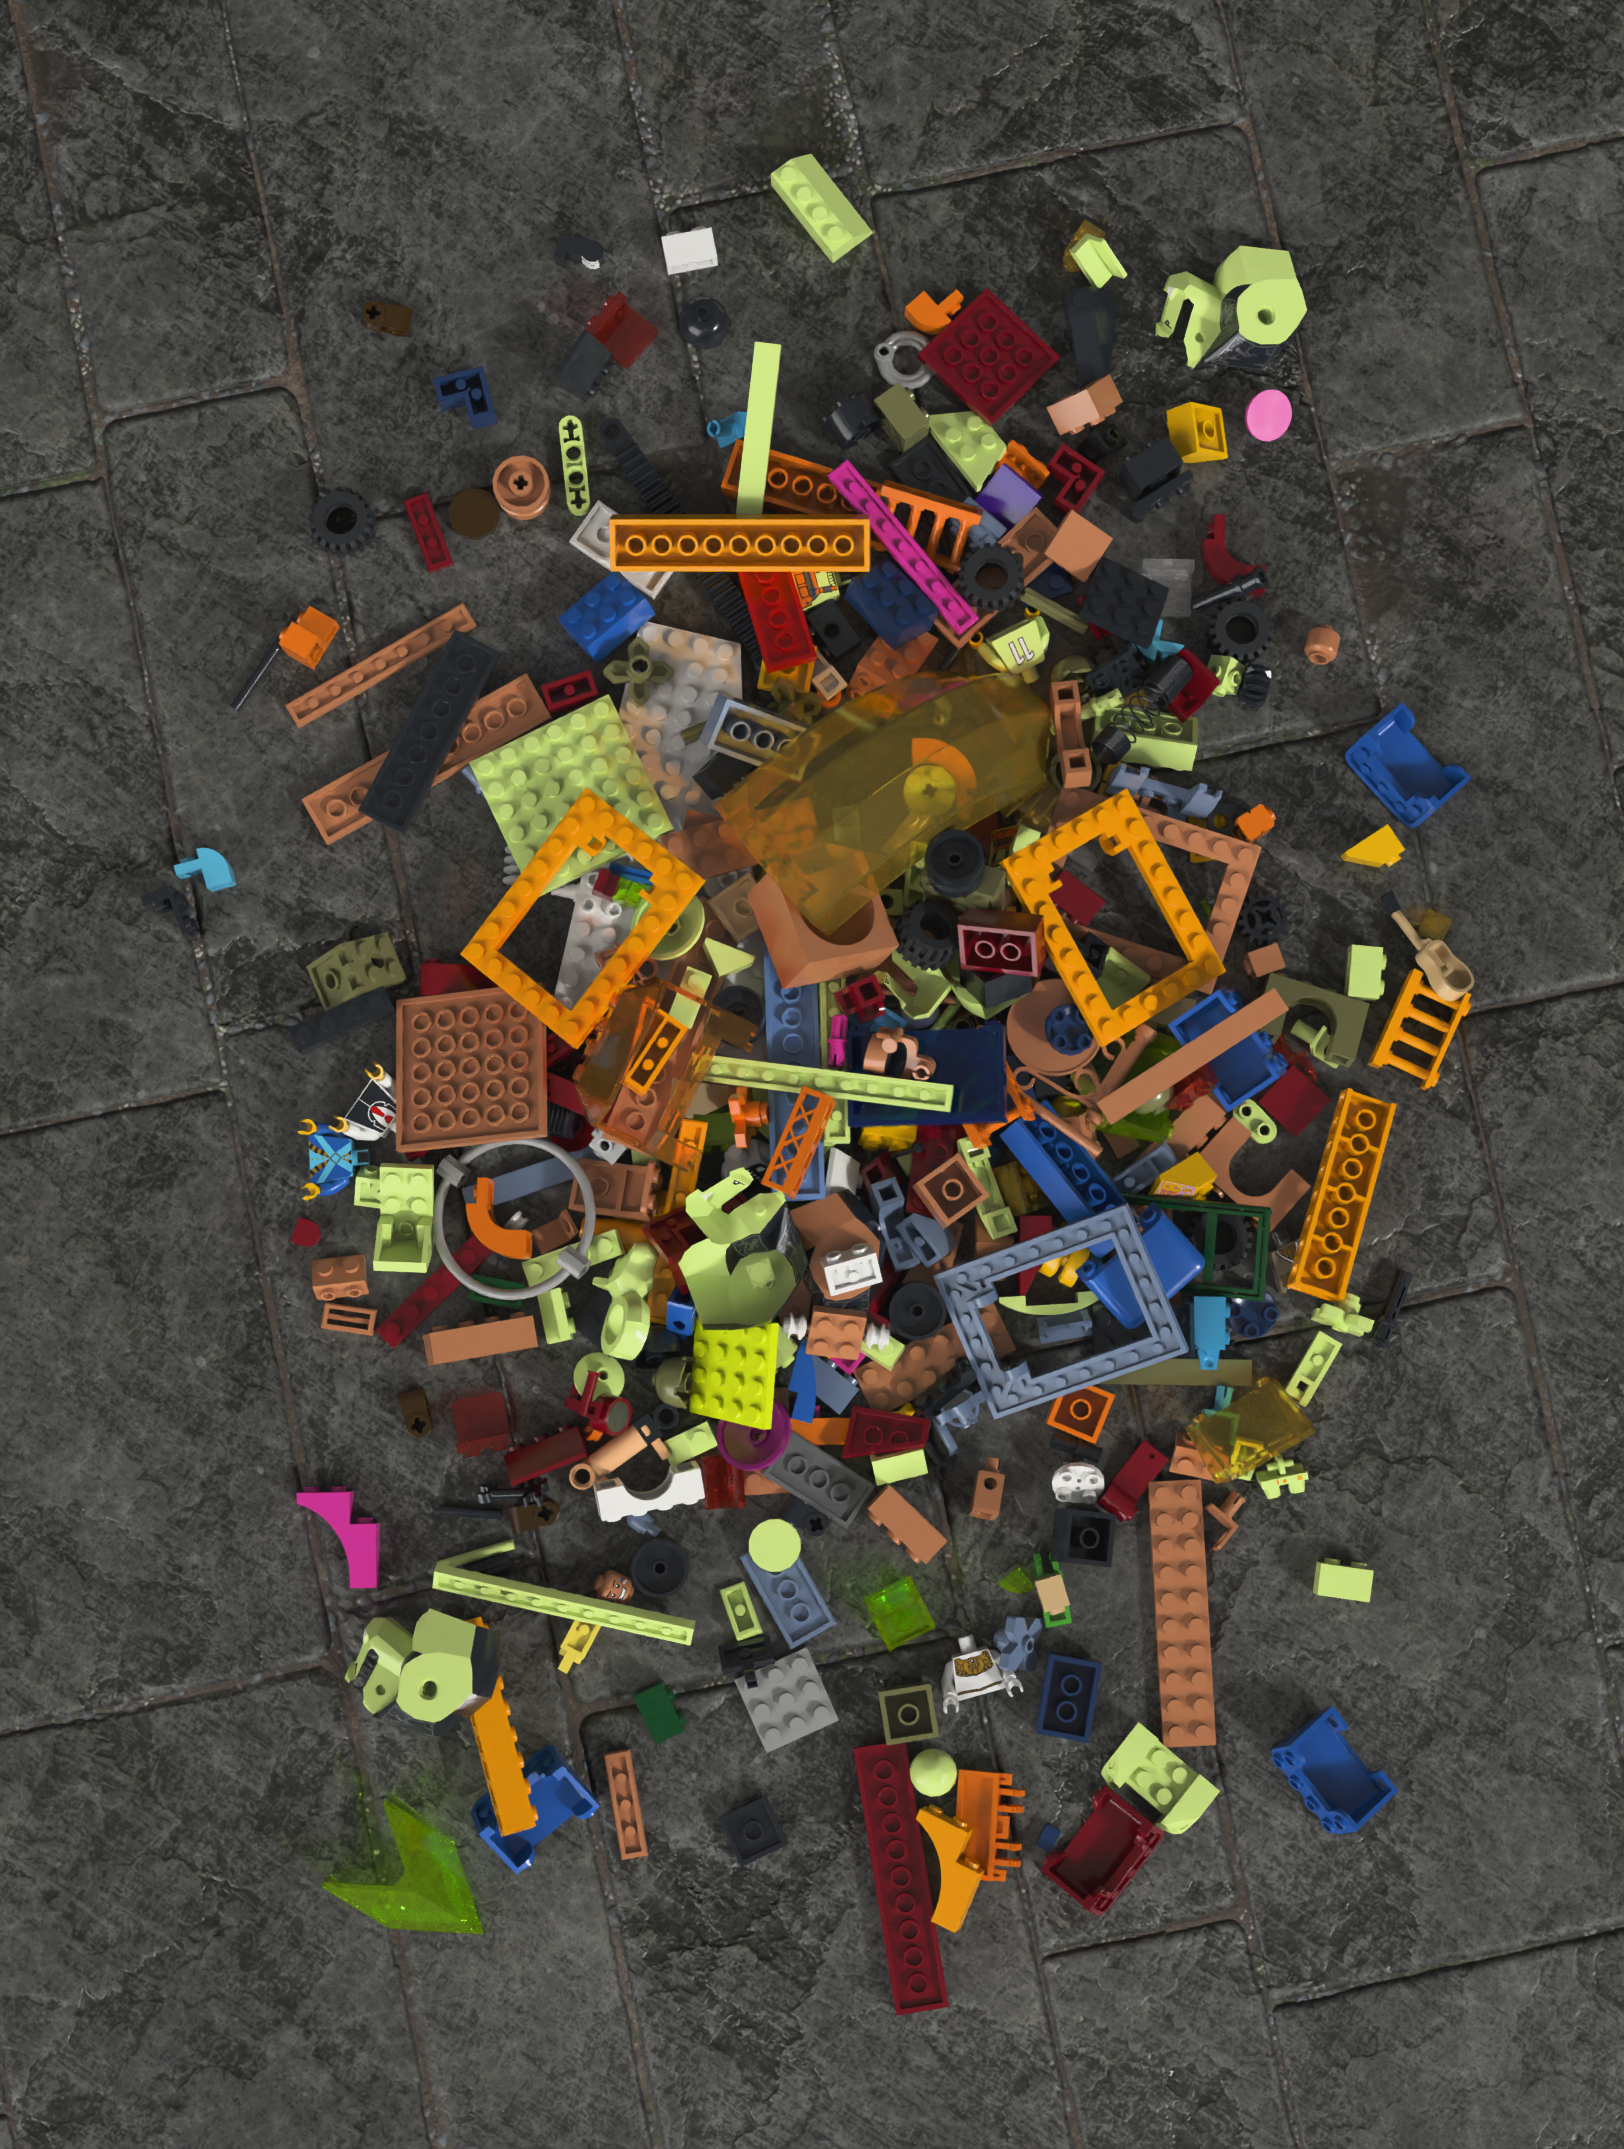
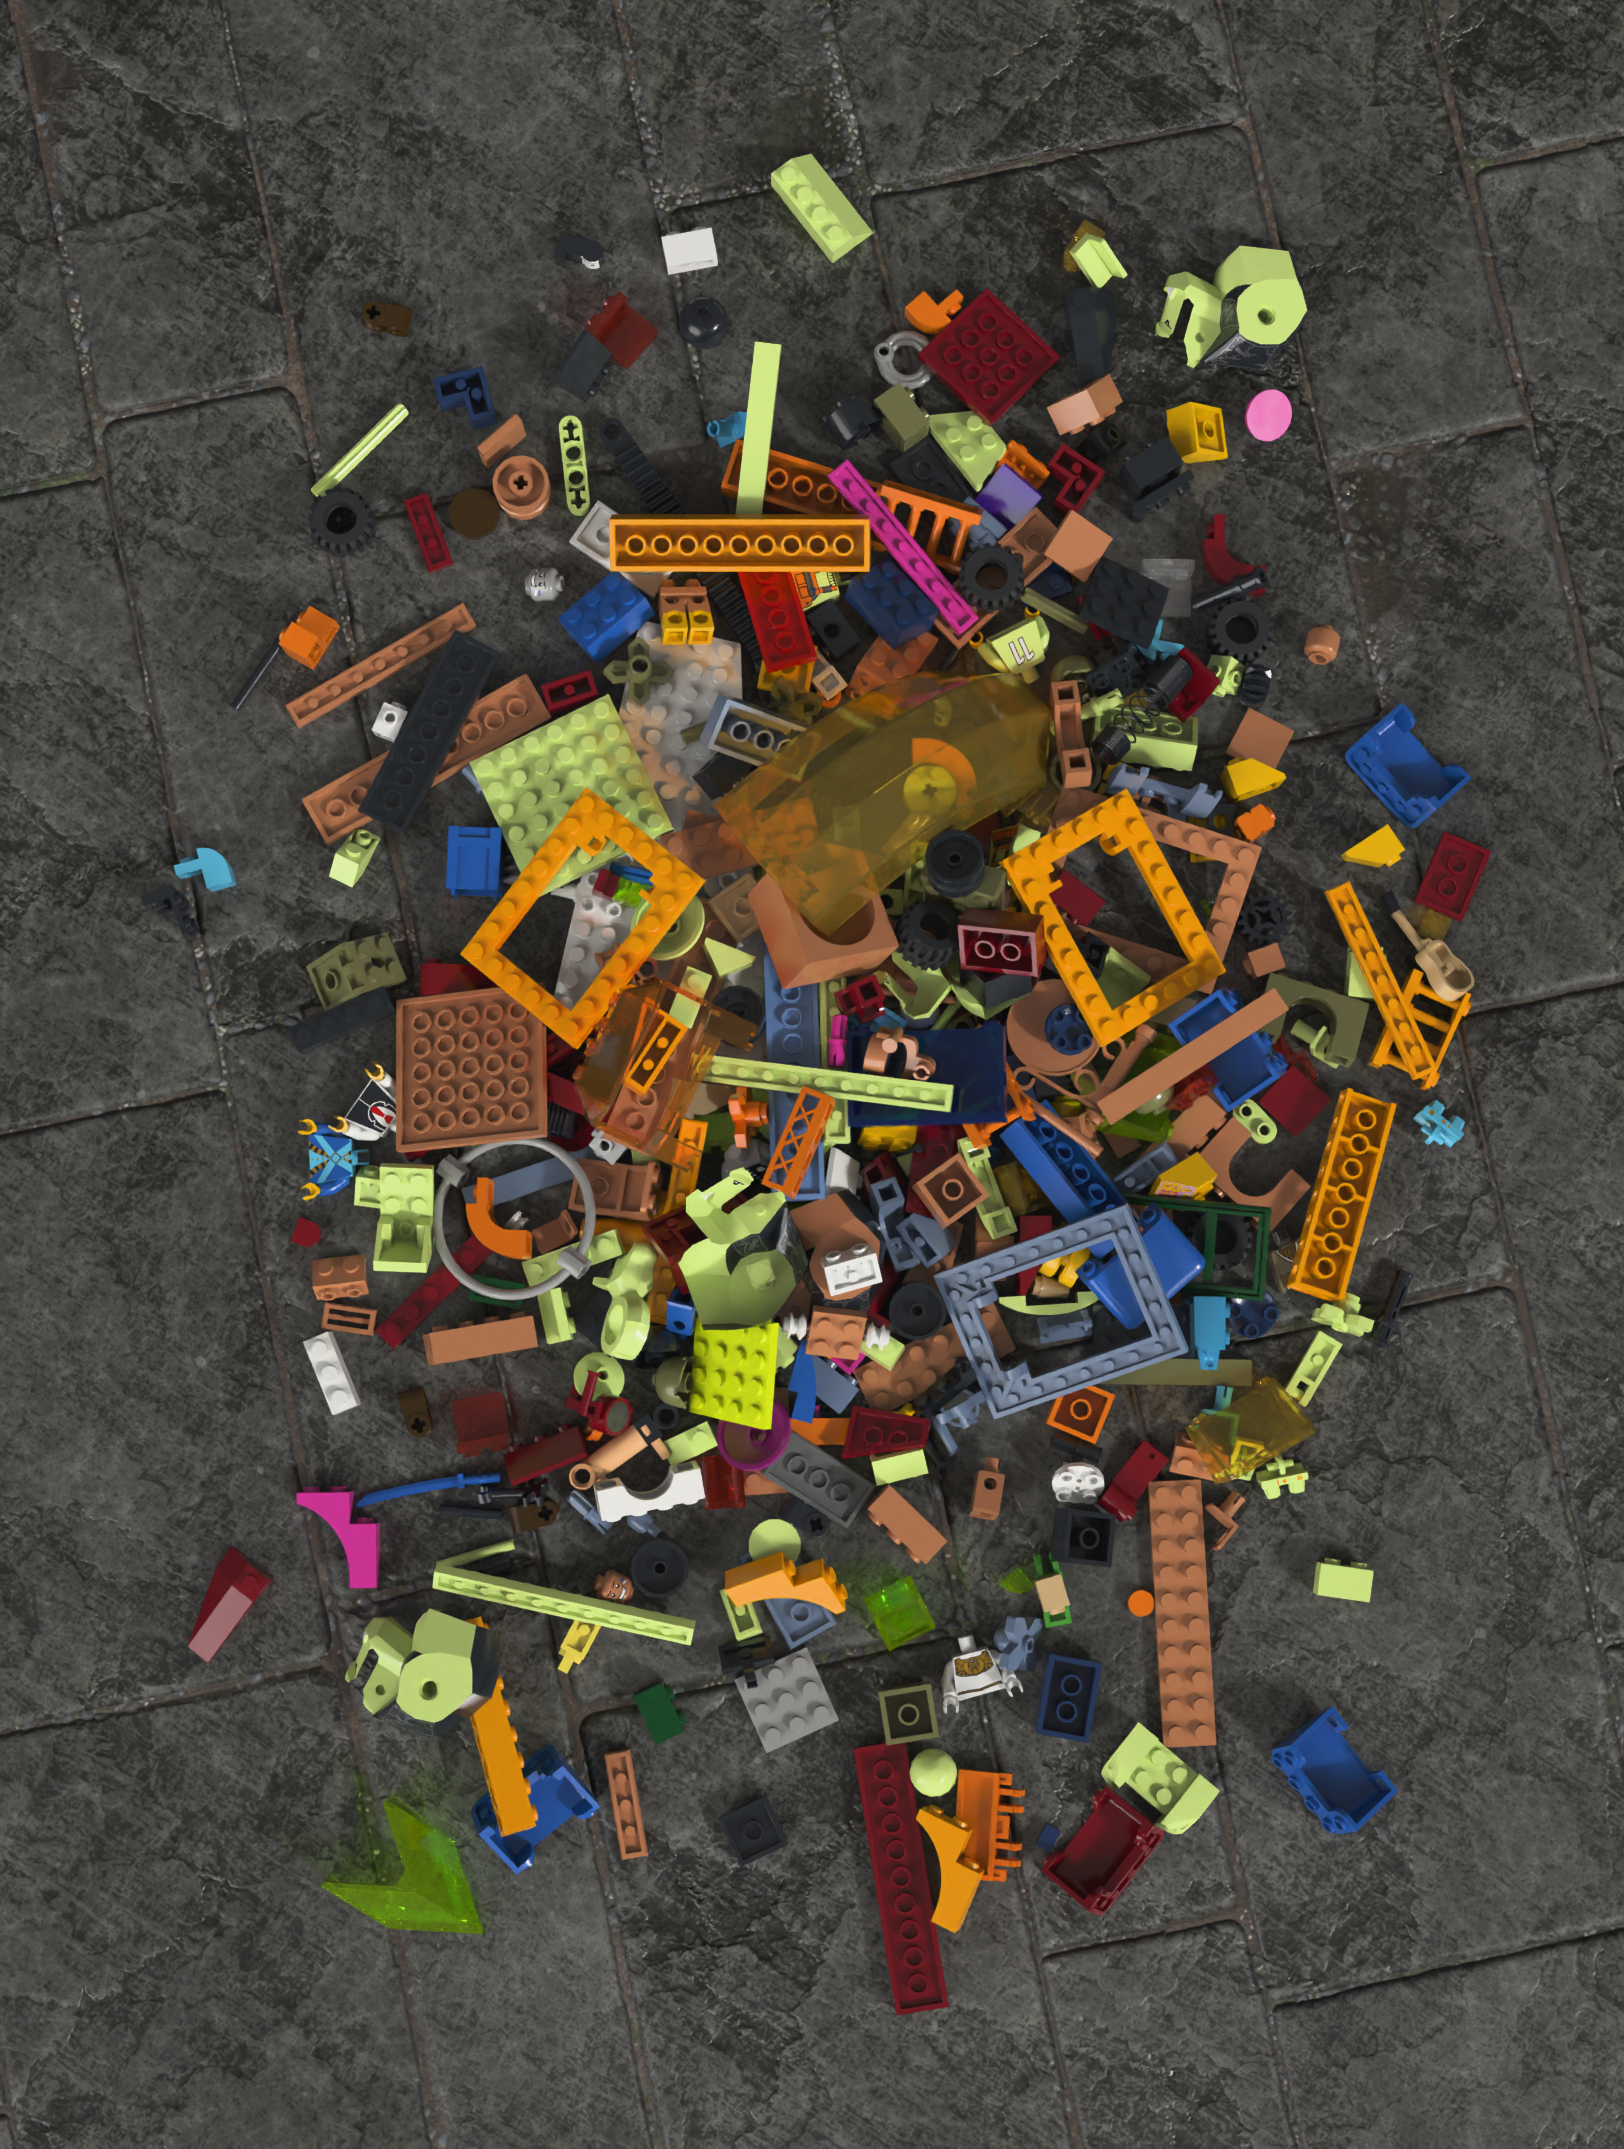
(230, 1596): none -> dark red wedge
(332, 1373): none -> white brick
(354, 856): none -> yellowish green slope
(360, 450): none -> yellowish green axle
(390, 721): none -> white brick
(459, 1481): none -> blue sword
(475, 861): none -> blue container
(501, 441): none -> nougat tile
(544, 584): none -> light grey head
(588, 1510): none -> sand blue axle
(684, 613): none -> hips
(779, 1578): none -> light orange arch
(1048, 1287): none -> tan cone
(1140, 1602): none -> orange tile
(1249, 778): none -> yellow slope
(1259, 739): none -> nougat tile
(1380, 980): none -> light orange tile
(1437, 1127): none -> medium azure hips
(1452, 876): none -> dark red tile

